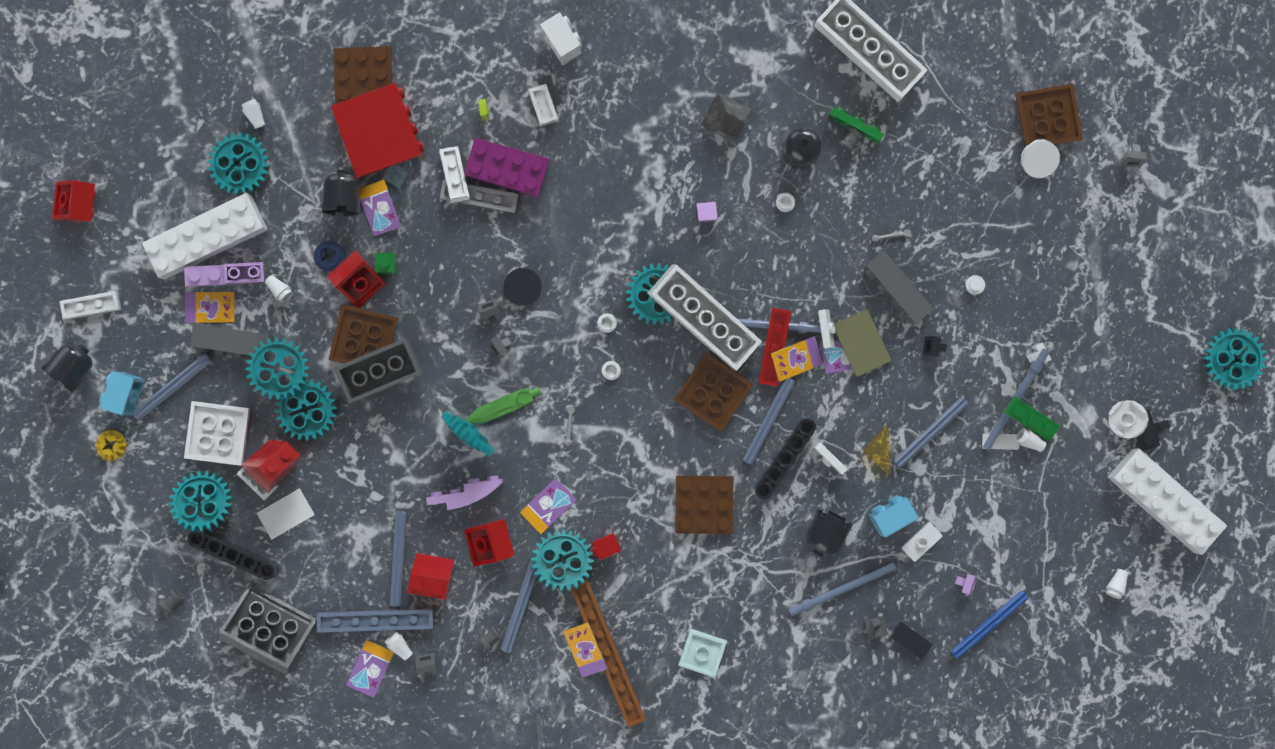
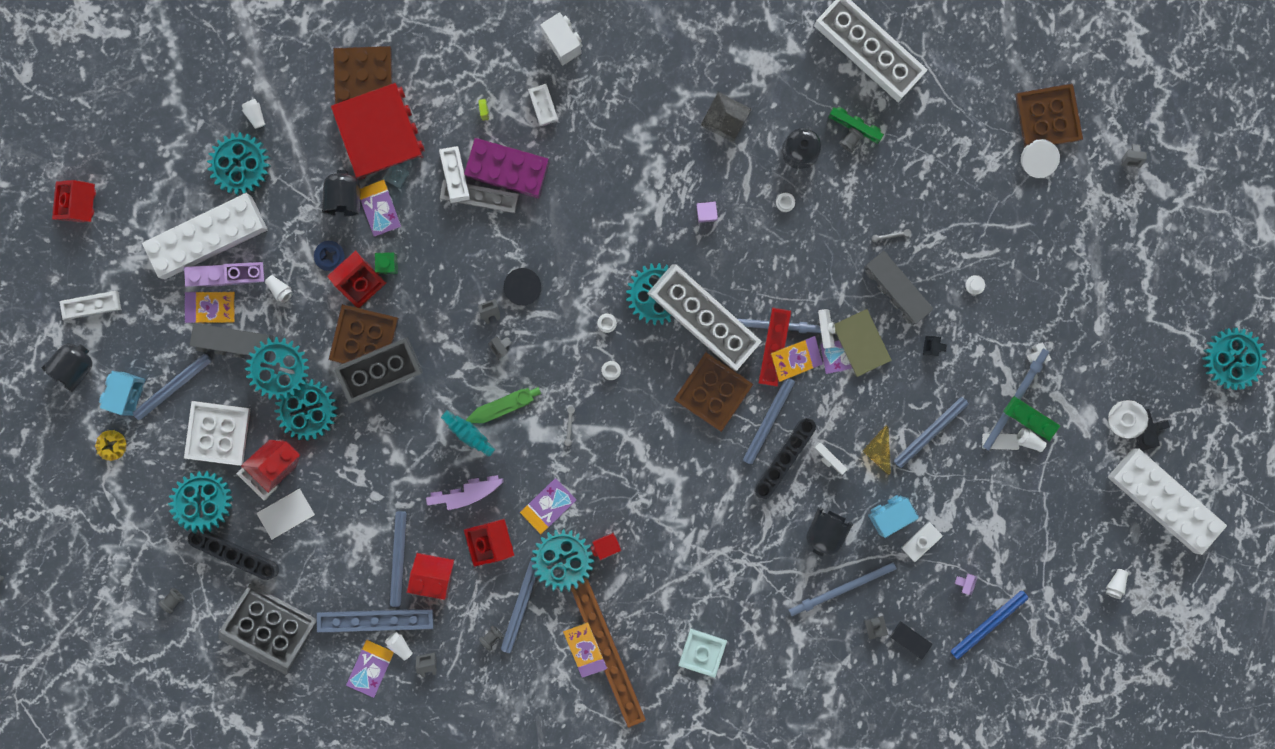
(704, 505): reddish brown plate -> none

